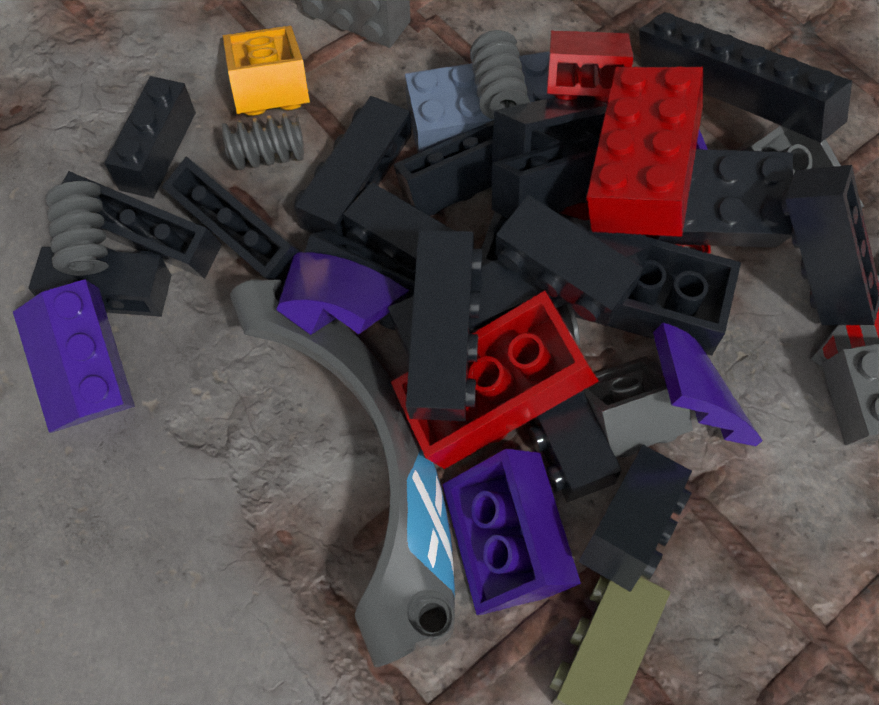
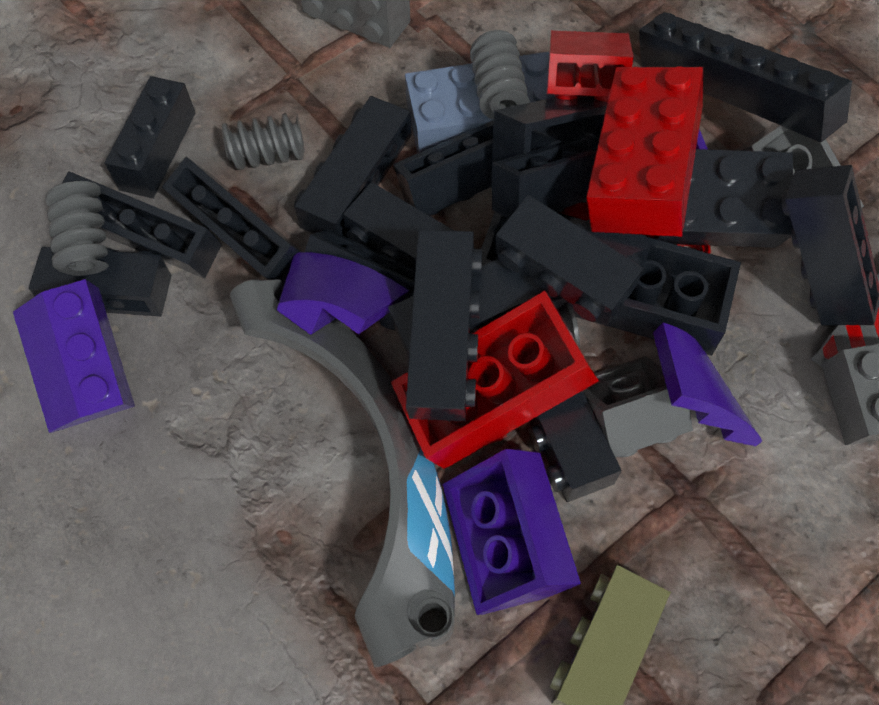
(265, 70): light orange slope -> none
(638, 520): black brick -> none

